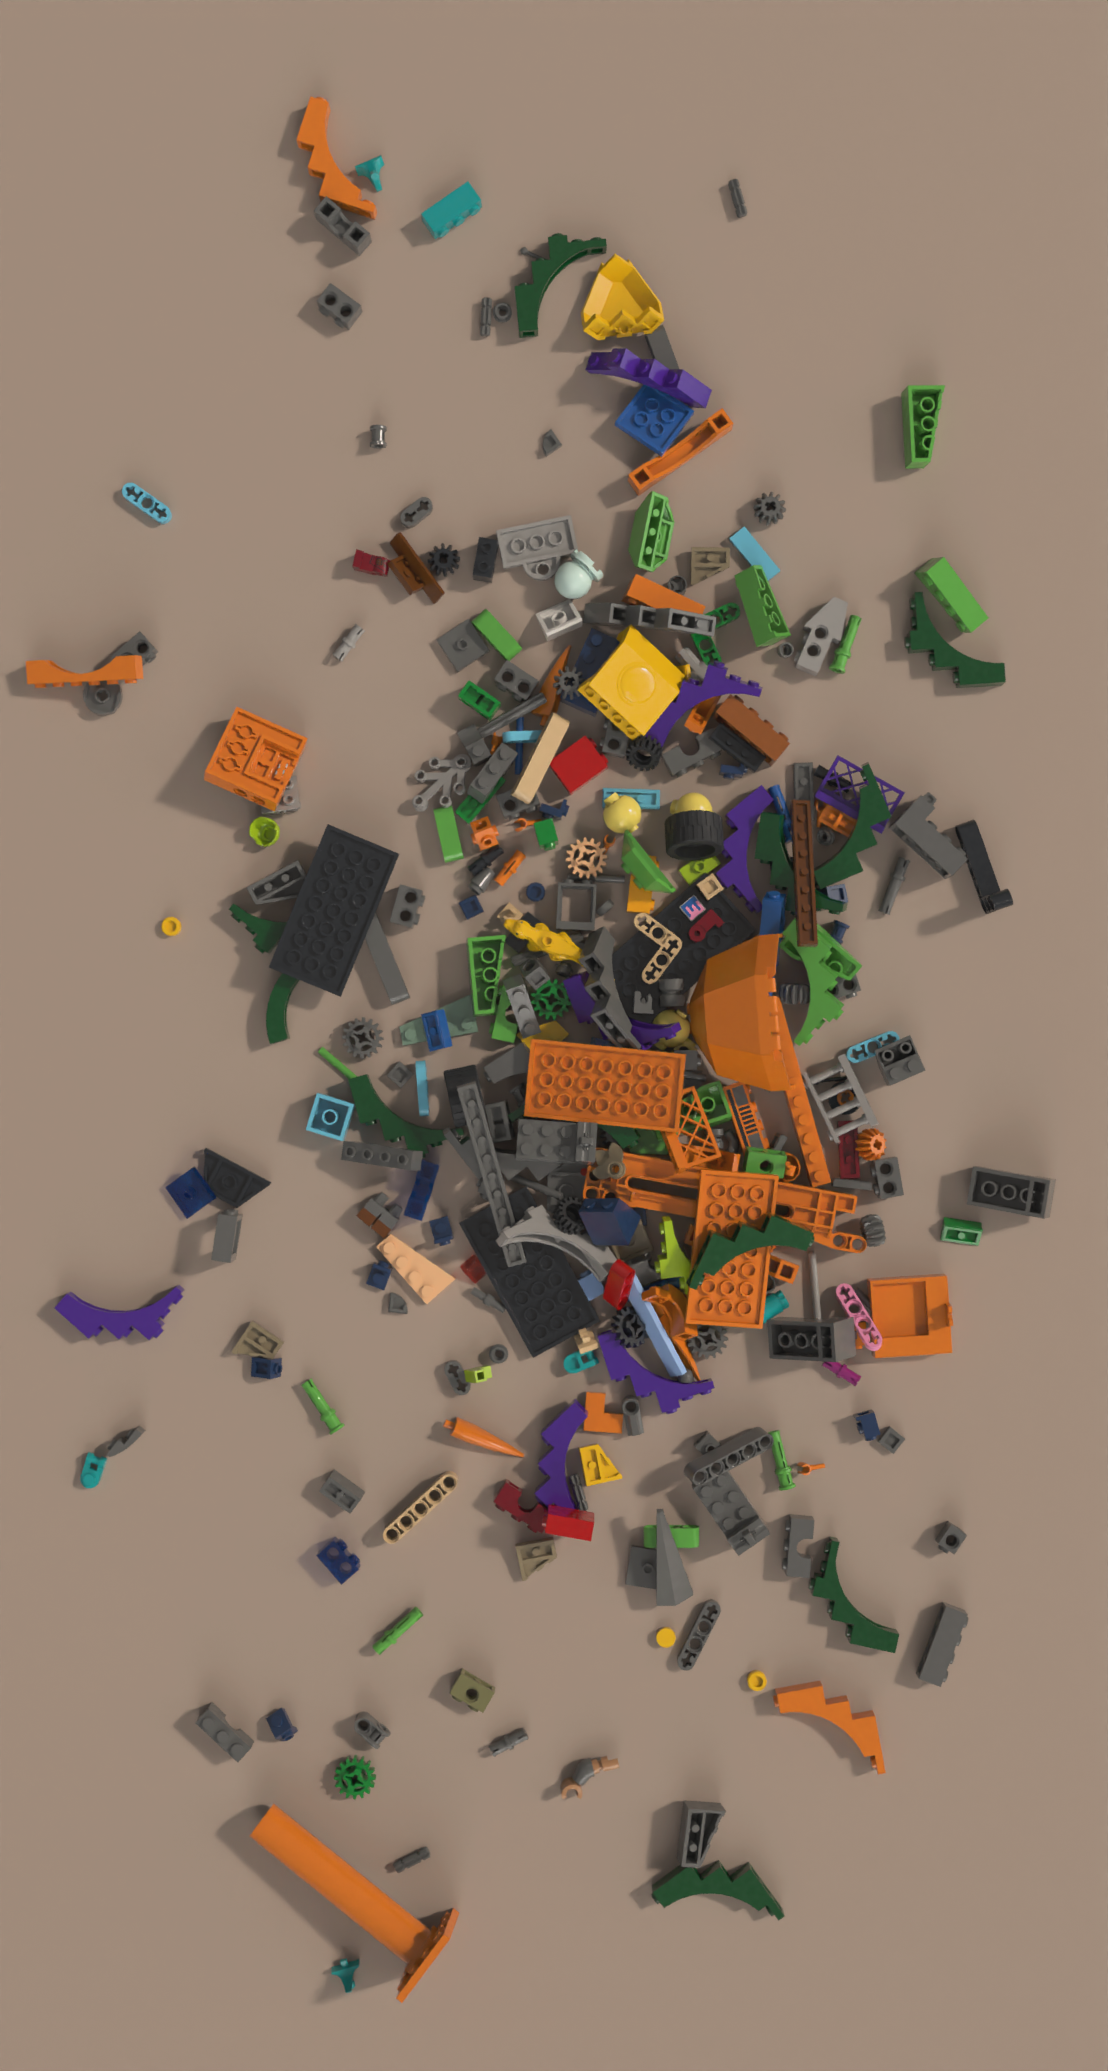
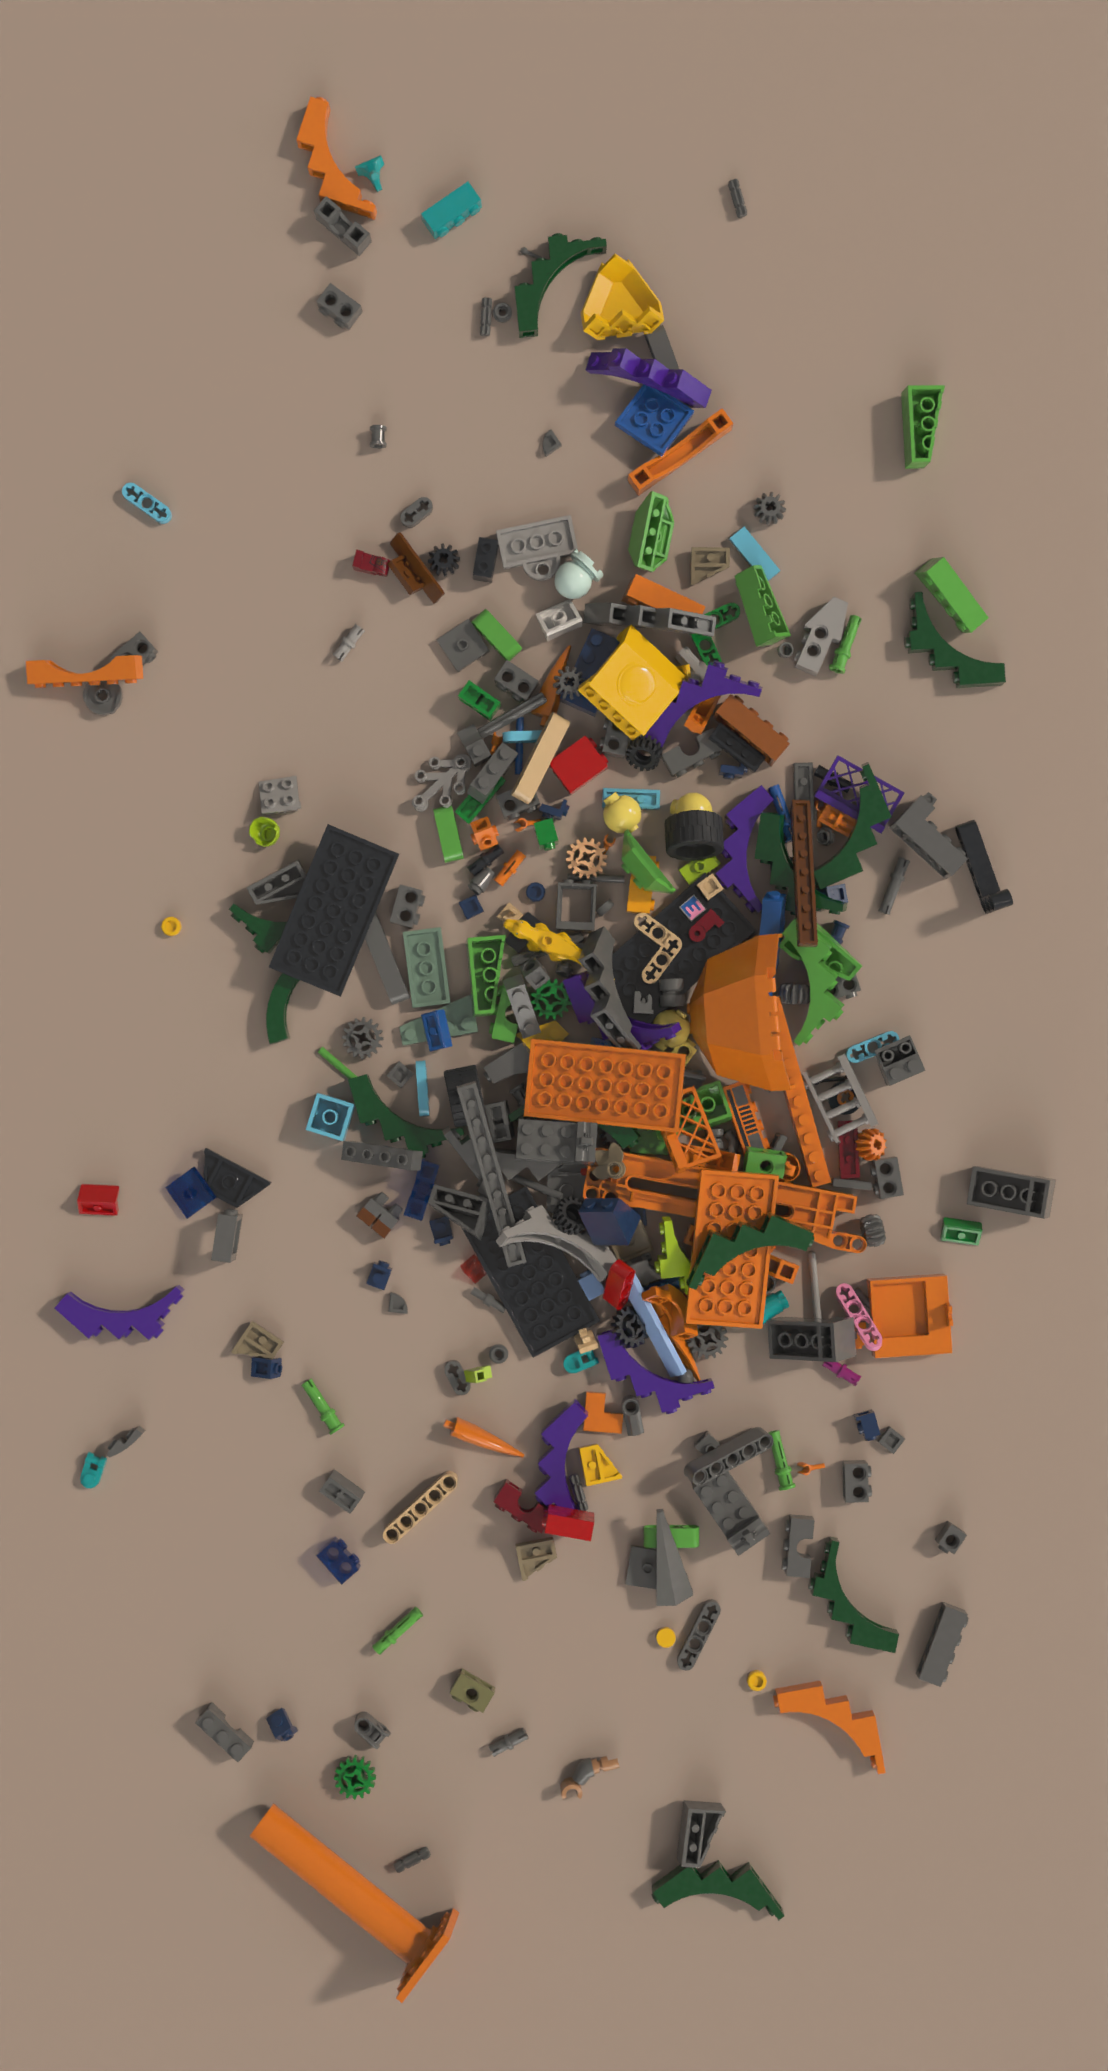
(98, 1199): none -> red panel
(255, 759): orange piece -> none
(345, 1972): teal piece -> none
(418, 1271): light nougat wing -> none
(426, 967): none -> sand green plate
(462, 1208): none -> dark grey wedge
(679, 583): dark grey wheel -> none
(693, 1059): dark grey brick -> none
(851, 1481): none -> dark grey brick

